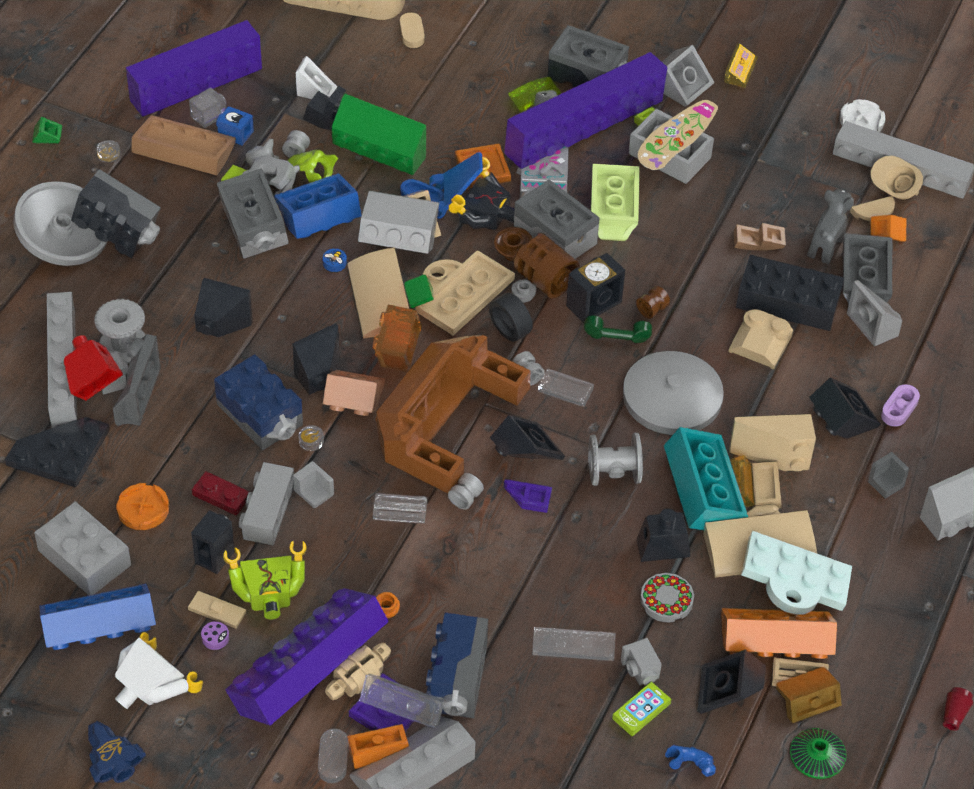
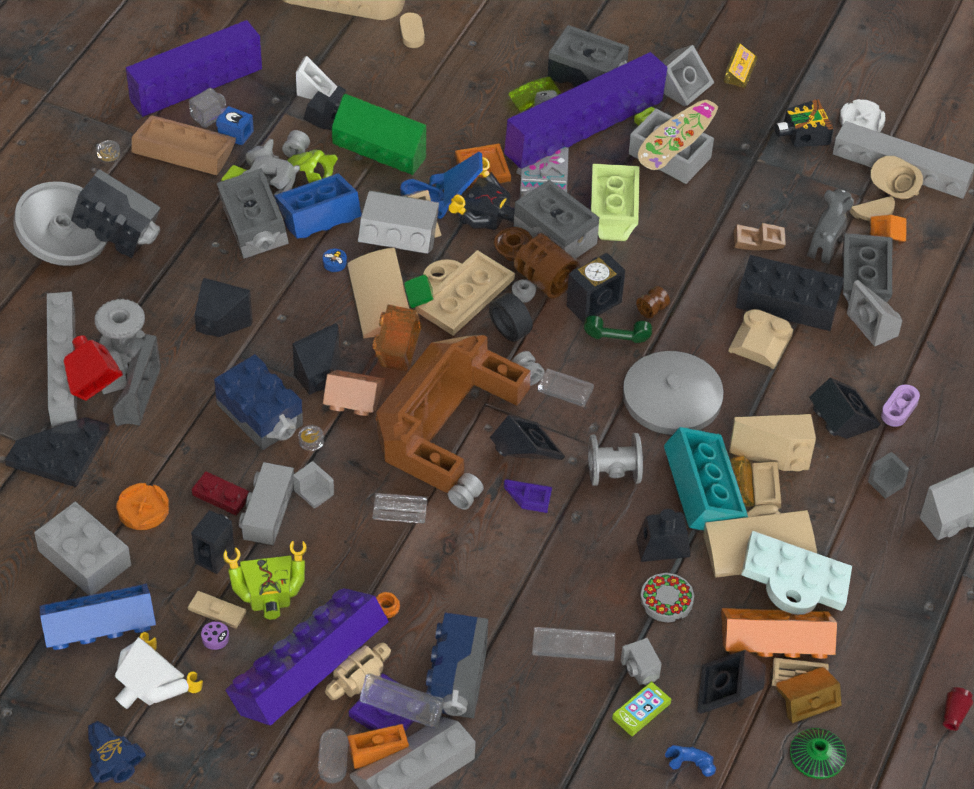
(47, 131): green slope -> none
(806, 125): none -> black torso

